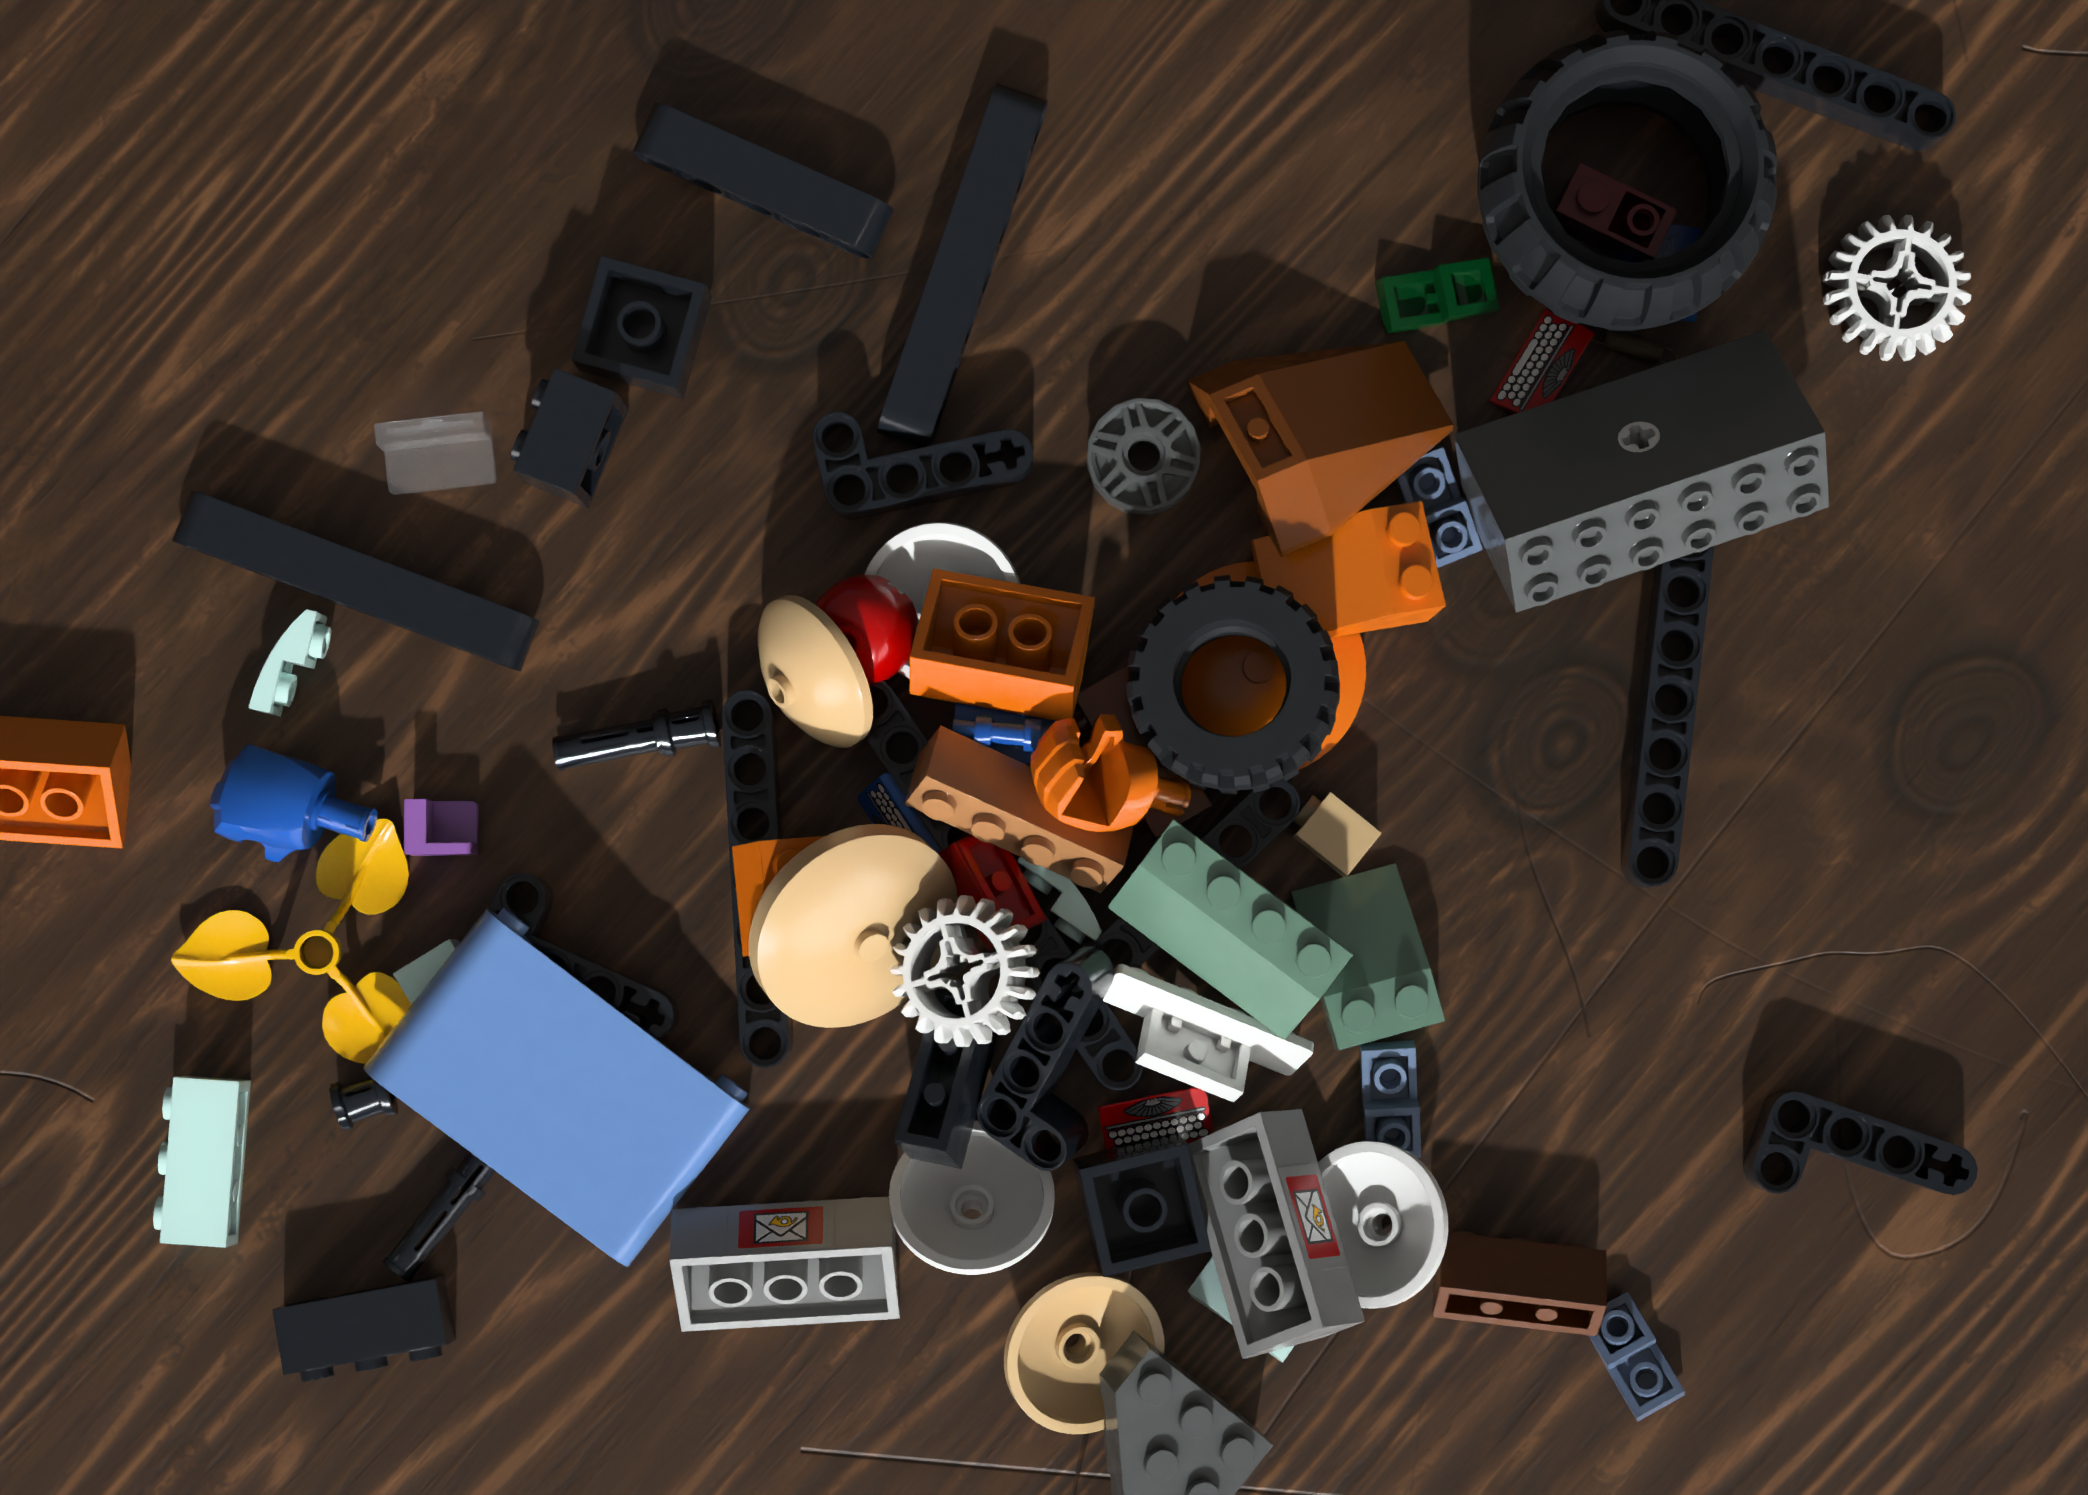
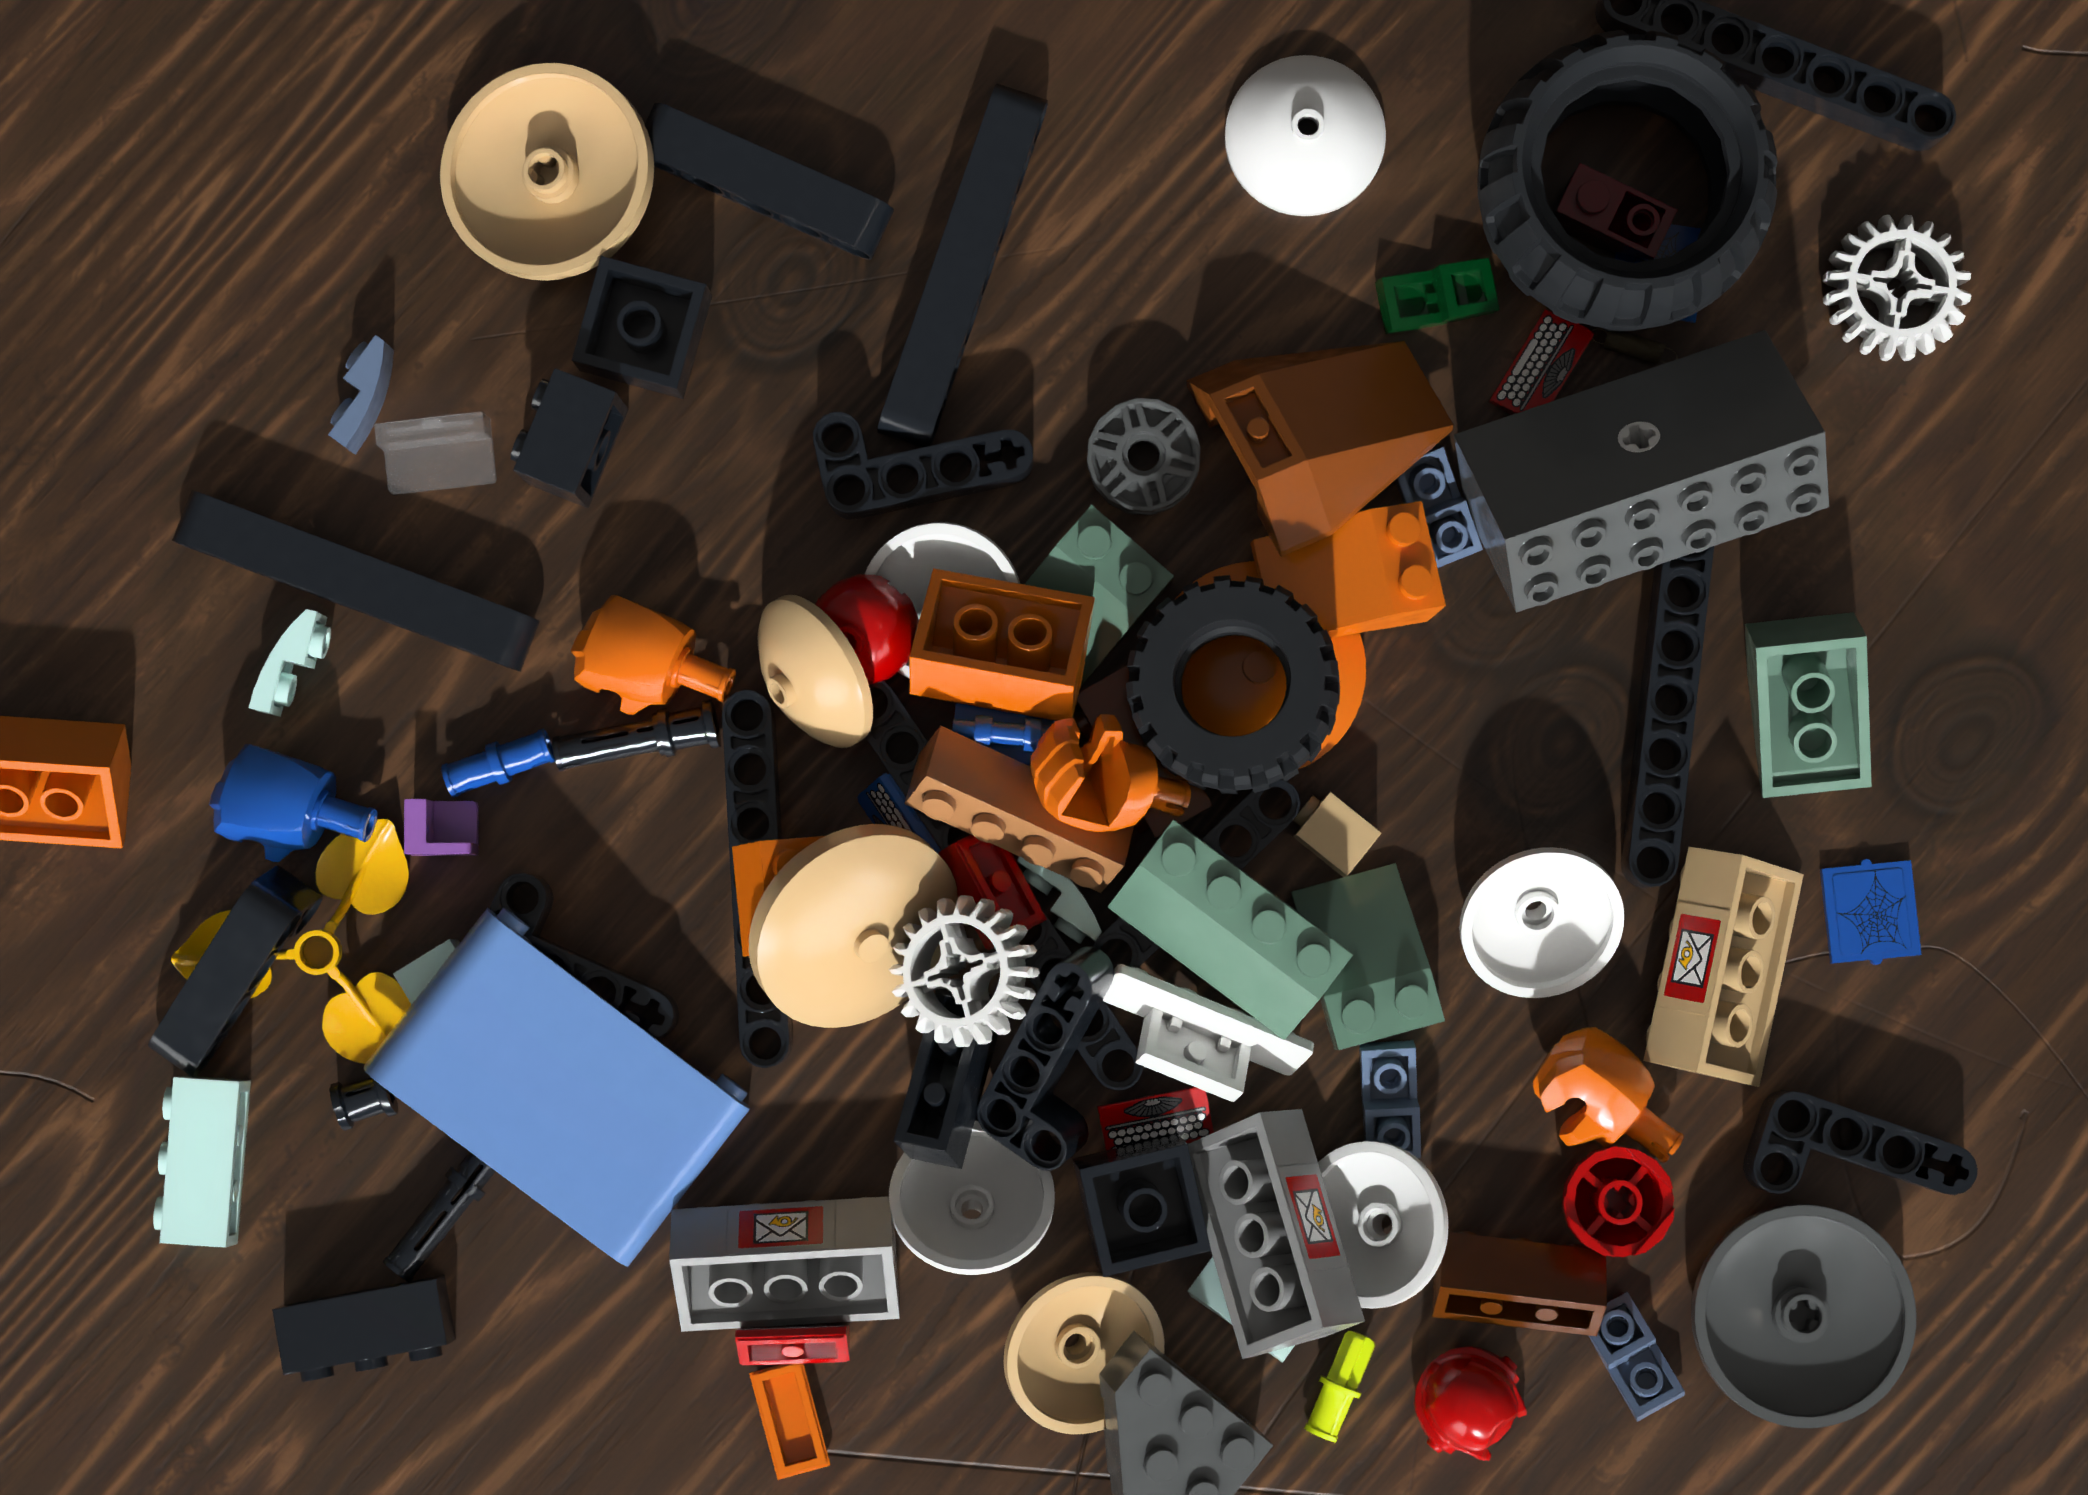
(232, 968): none -> black beam
(370, 374): none -> sand blue slope
(498, 763): none -> blue pin
(547, 171): none -> tan dish
(643, 657): none -> orange piece
(789, 1419): none -> orange tile
(793, 1344): none -> red slope
(1114, 569): none -> sand green slope
(1297, 170): none -> white dish
(1340, 1386): none -> neon yellow axle
(1468, 1400): none -> red helmet
(1545, 947): none -> white dish
(1611, 1084): none -> orange piece
(1618, 1201): none -> red cylinder
(1723, 966): none -> tan slope
(1803, 1315): none -> dark grey dish
(1809, 704): none -> sand green slope
(1870, 911): none -> blue piece

